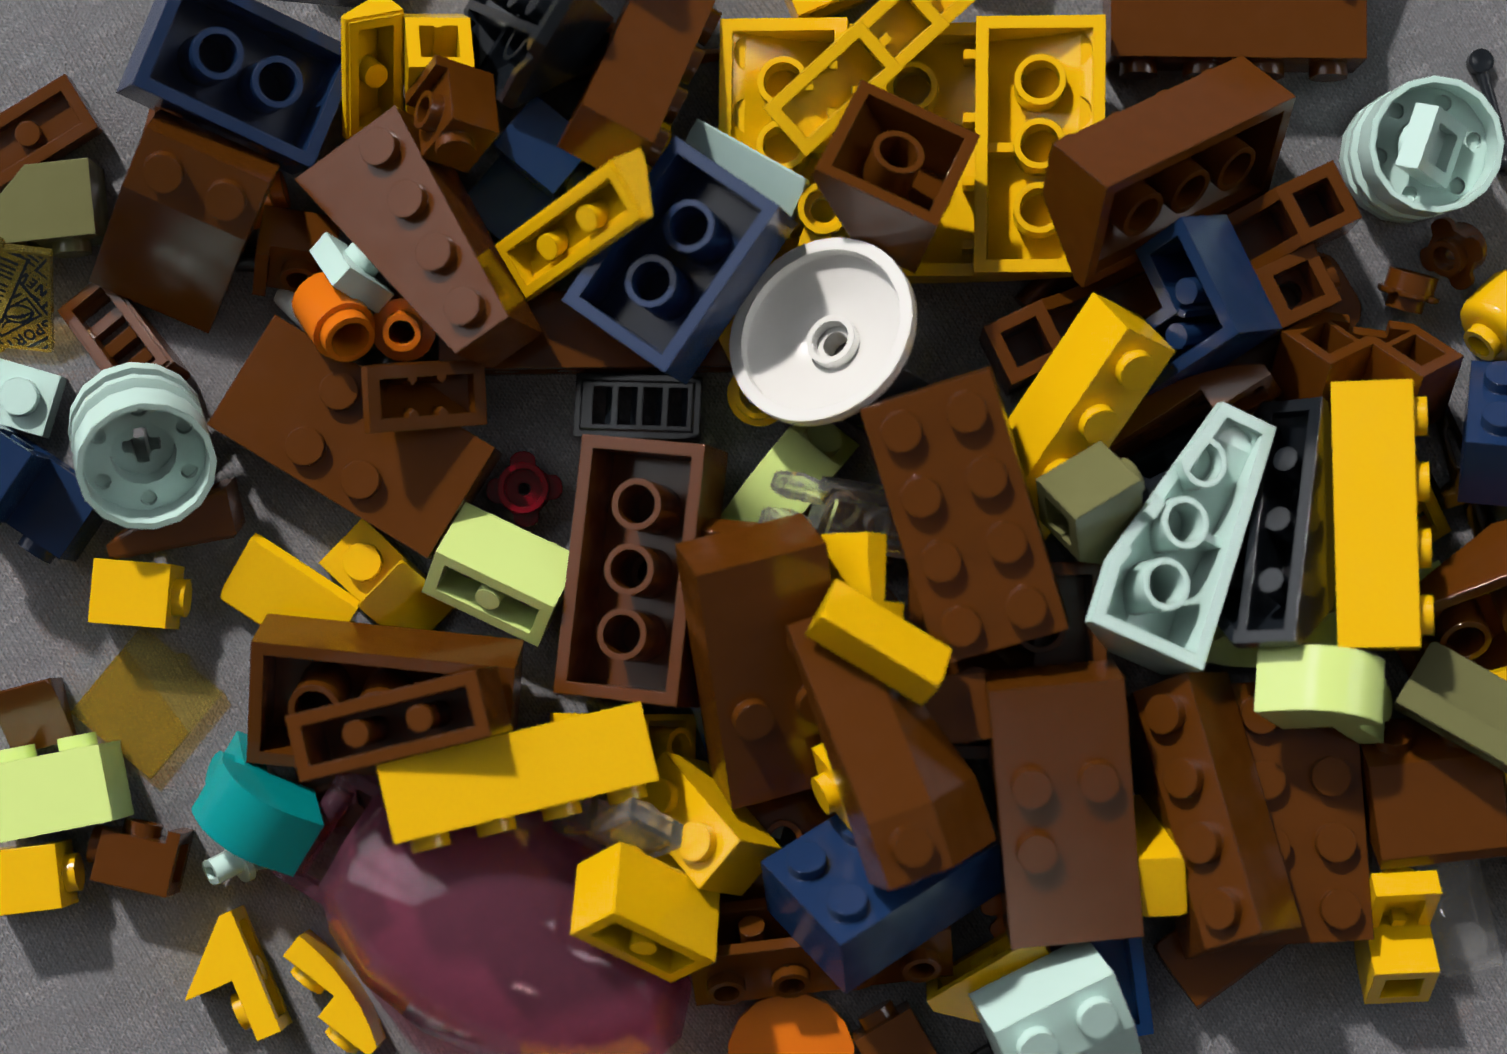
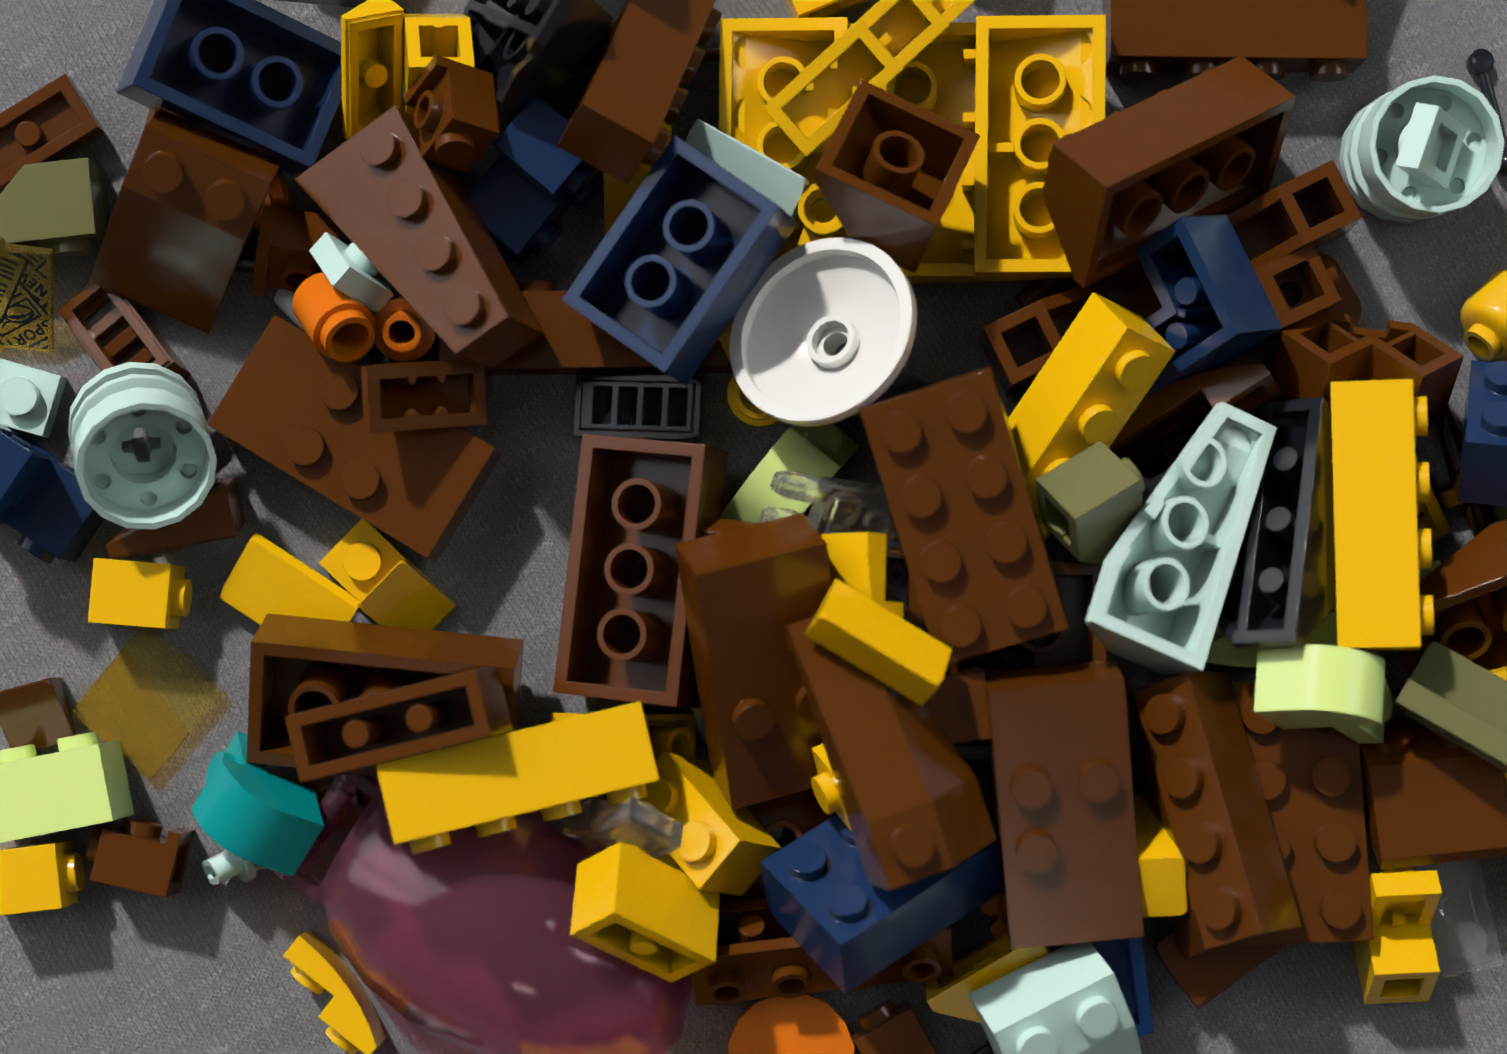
(237, 957): yellow slope -> none
(503, 569): yellowish green brick -> none
(506, 488): dark red plate -> none
(579, 224): yellow slope -> none
(1409, 289): reddish brown plate -> none
(1465, 244): reddish brown plate -> none

